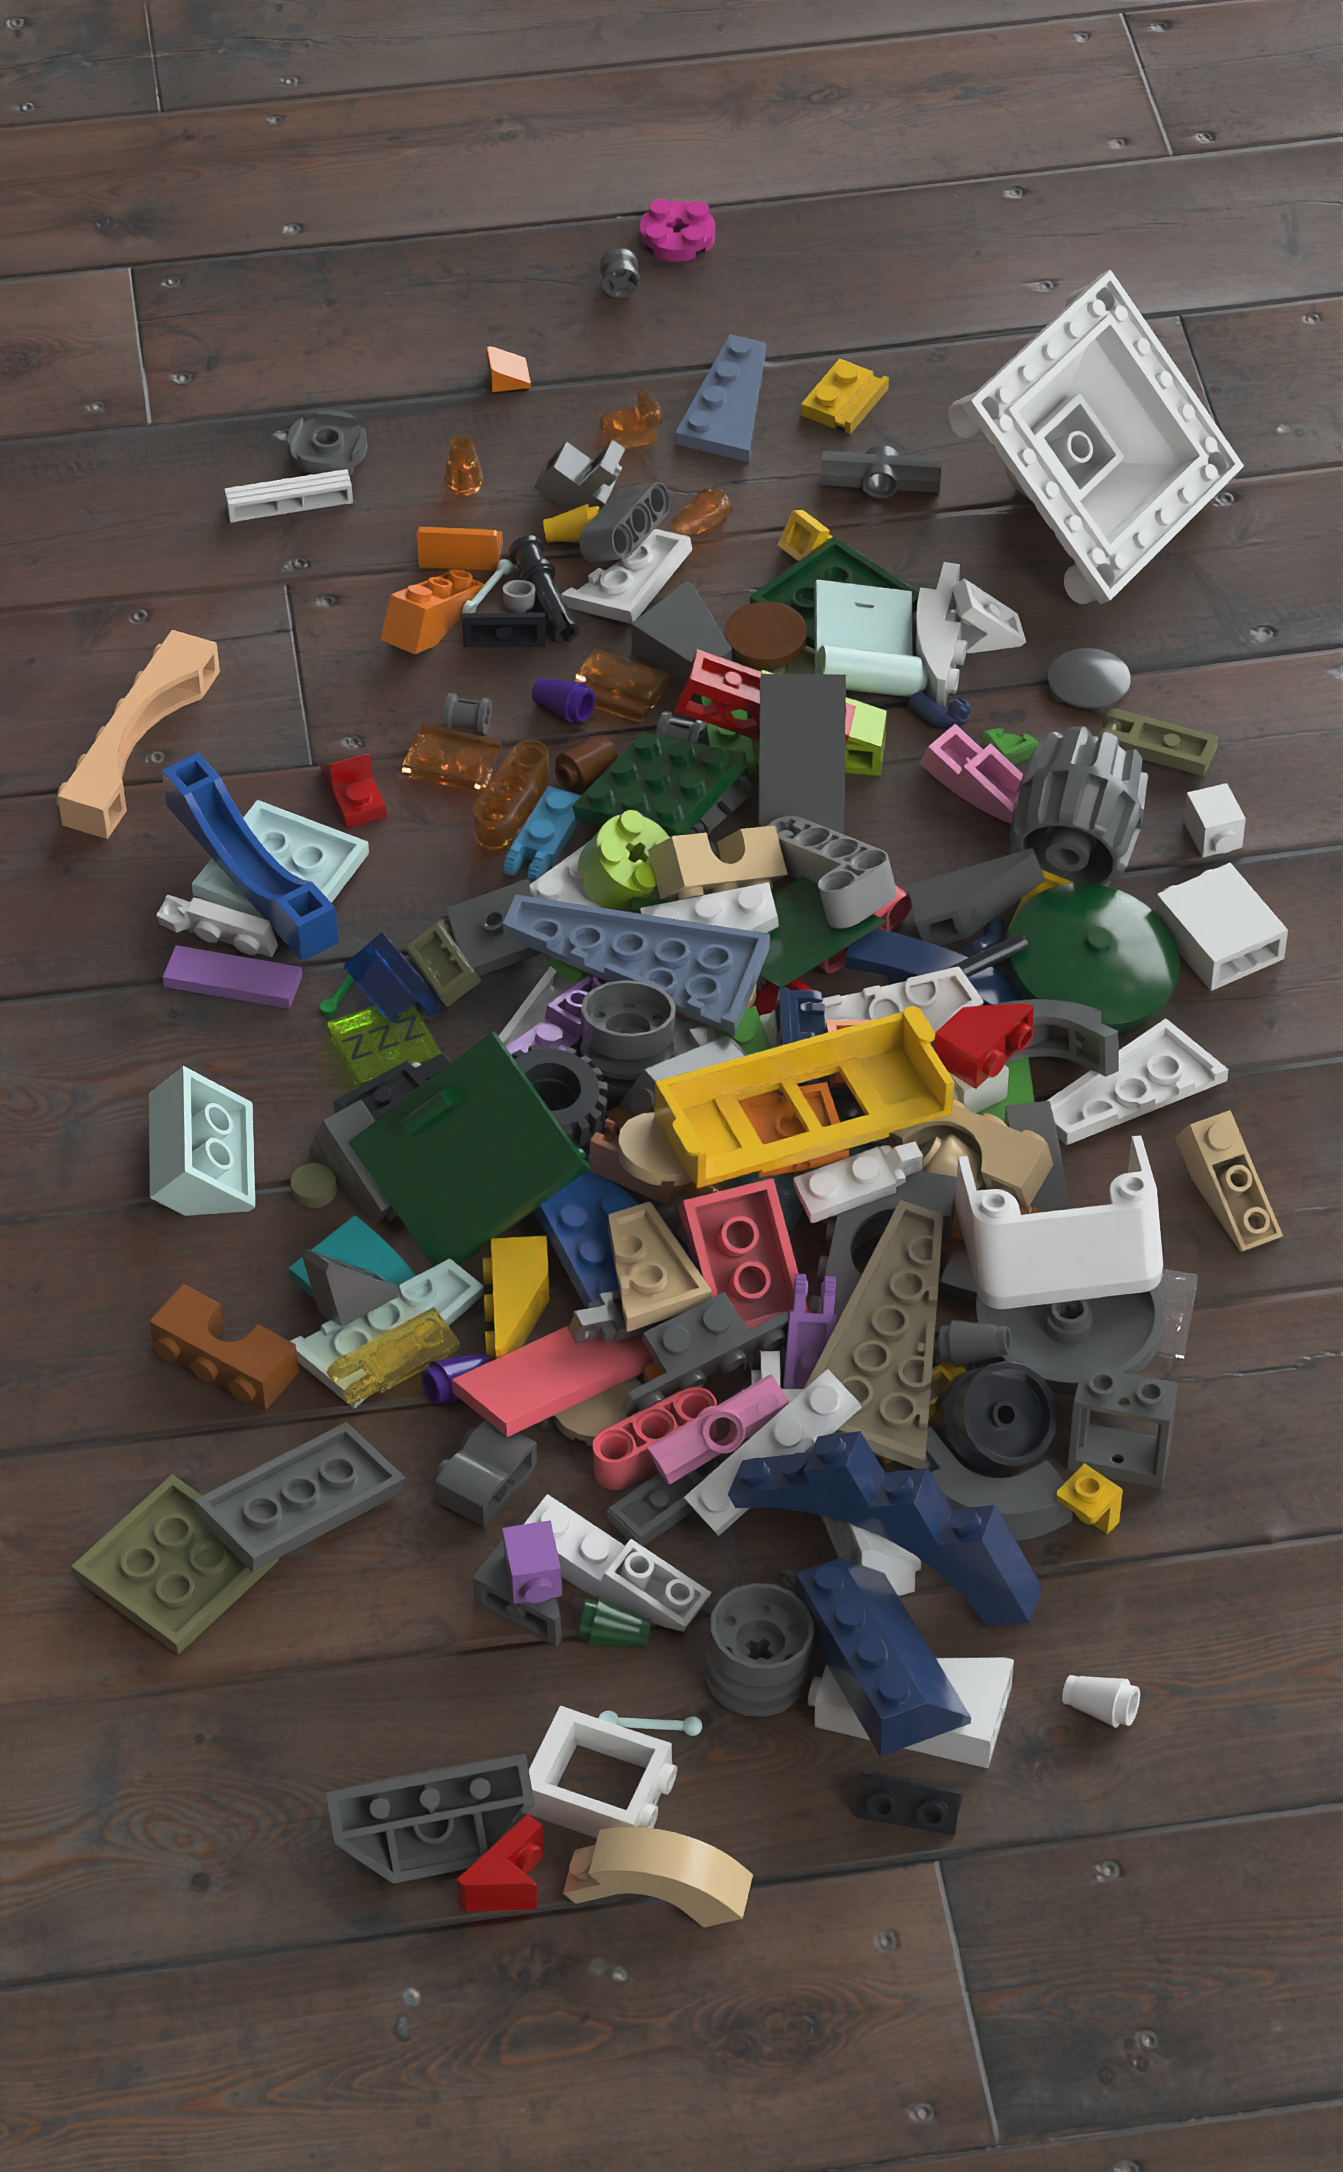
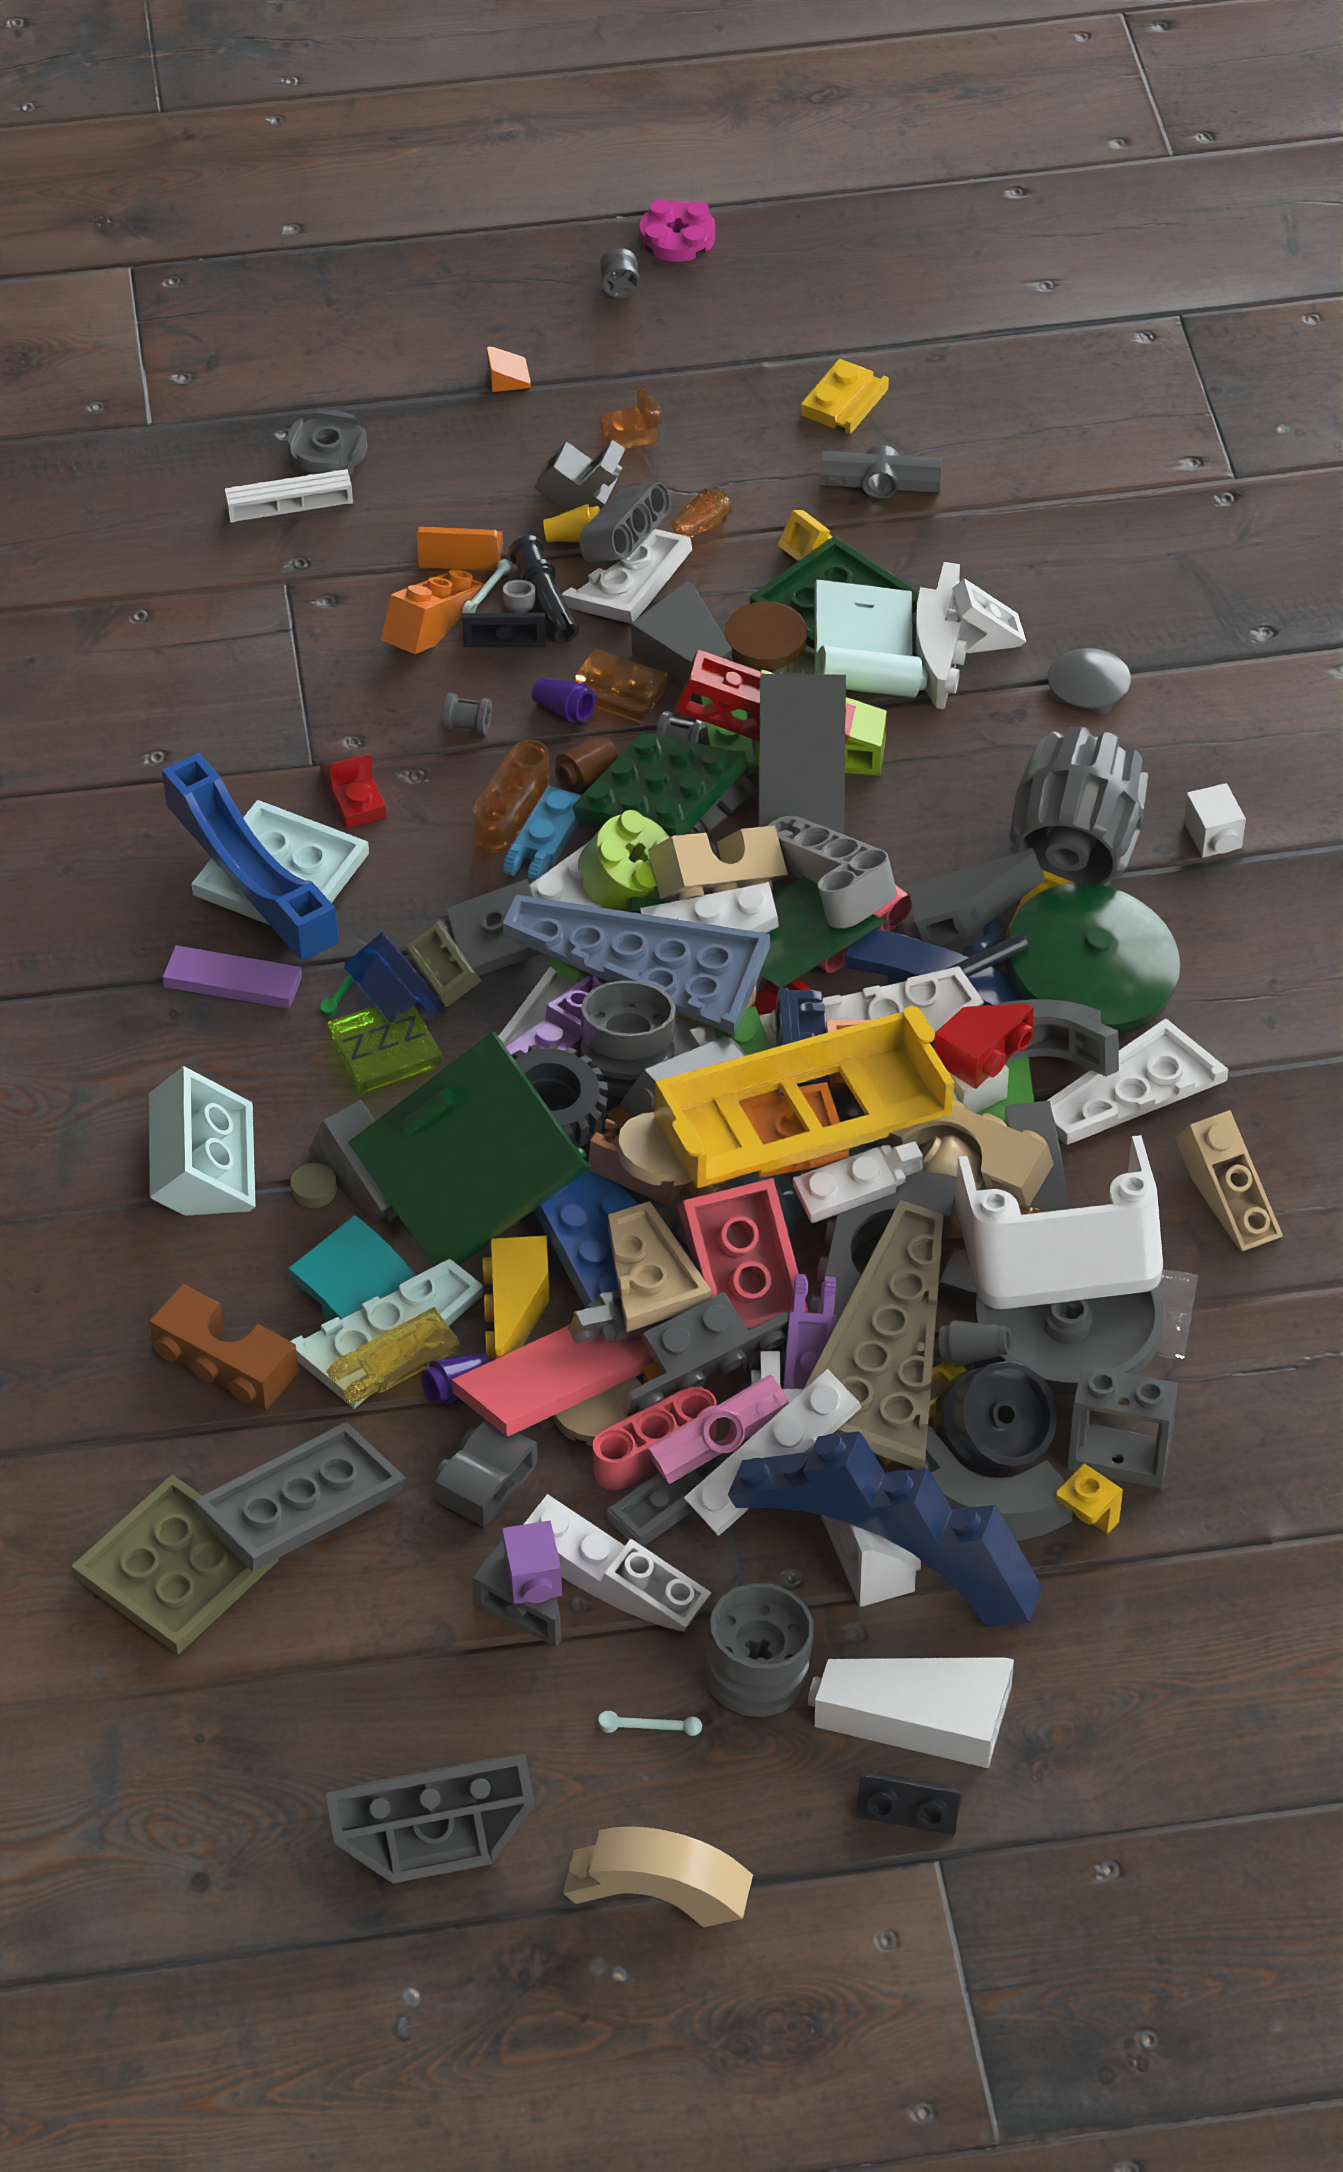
(175, 677): light nougat arch -> none
(219, 923): white hinge -> none
(345, 1290): dark grey slope -> none
(393, 1086): black hinge -> none
(452, 758): clear orange plate -> none
(463, 467): clear orange cone -> none
(500, 1875): red slope -> none
(584, 1813): white window -> none
(612, 1625): dark green cone -> none
(727, 402): sand blue wing -> none
(878, 1656): dark blue slope -> none
(940, 715): dark blue arm -> none
(974, 773): bright pink slope -> none
(1011, 746): bright green tile -> none
(1101, 437): white piece -> none
(1103, 1698): white cone -> none
(1161, 741): olive plate -> none
(1222, 926): white brick -> none

